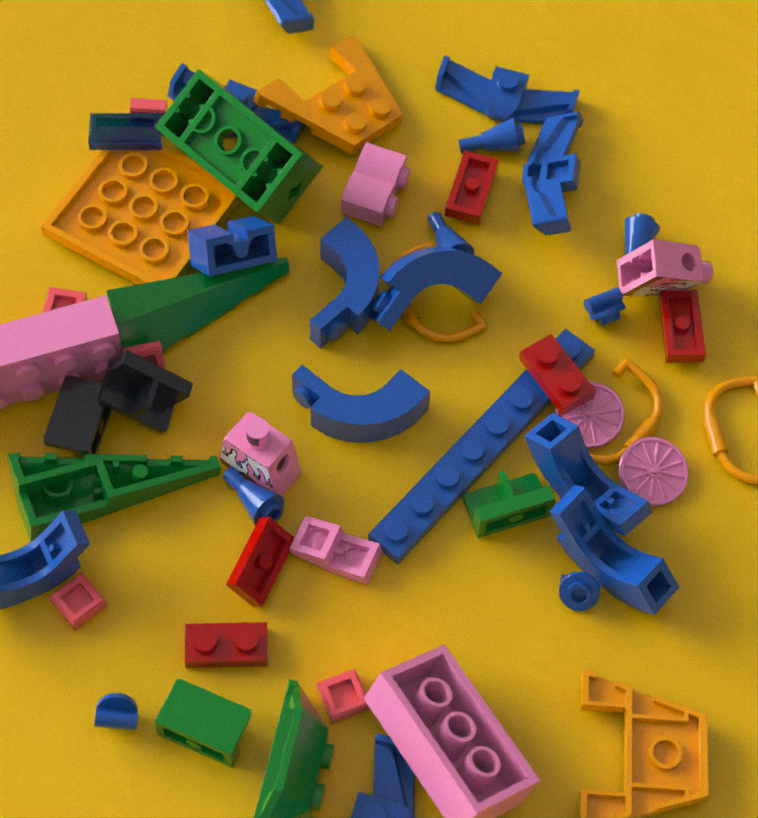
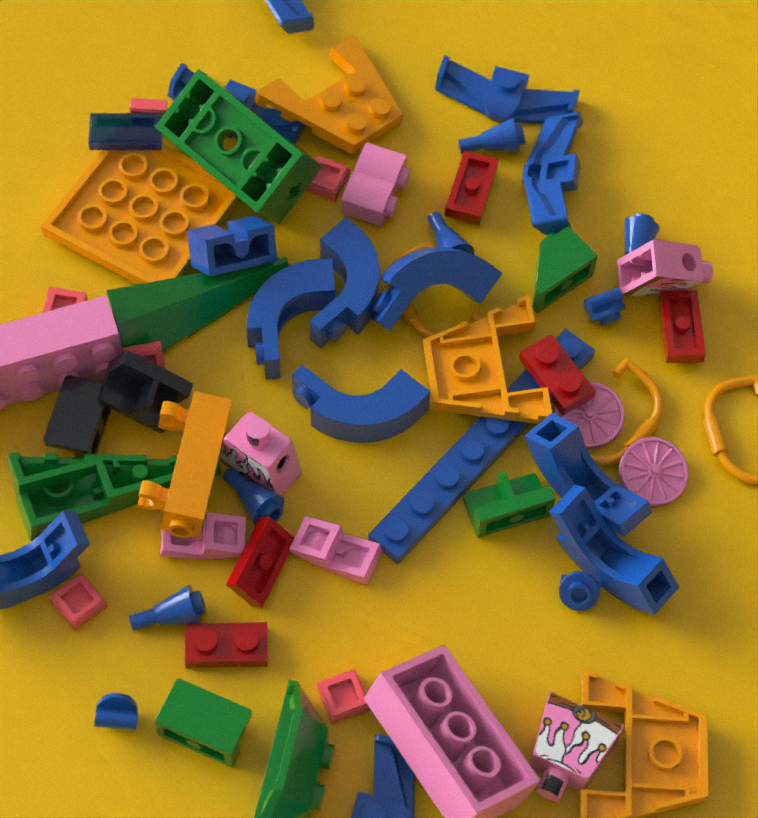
(180, 608): none -> blue cone
(195, 465): none -> light orange brick
(220, 538): none -> bright pink slope
(284, 295): none -> blue arch
(330, 179): none -> coral tile
(469, 373): none -> light orange wing
(561, 266): none -> green slope
(571, 746): none -> torso

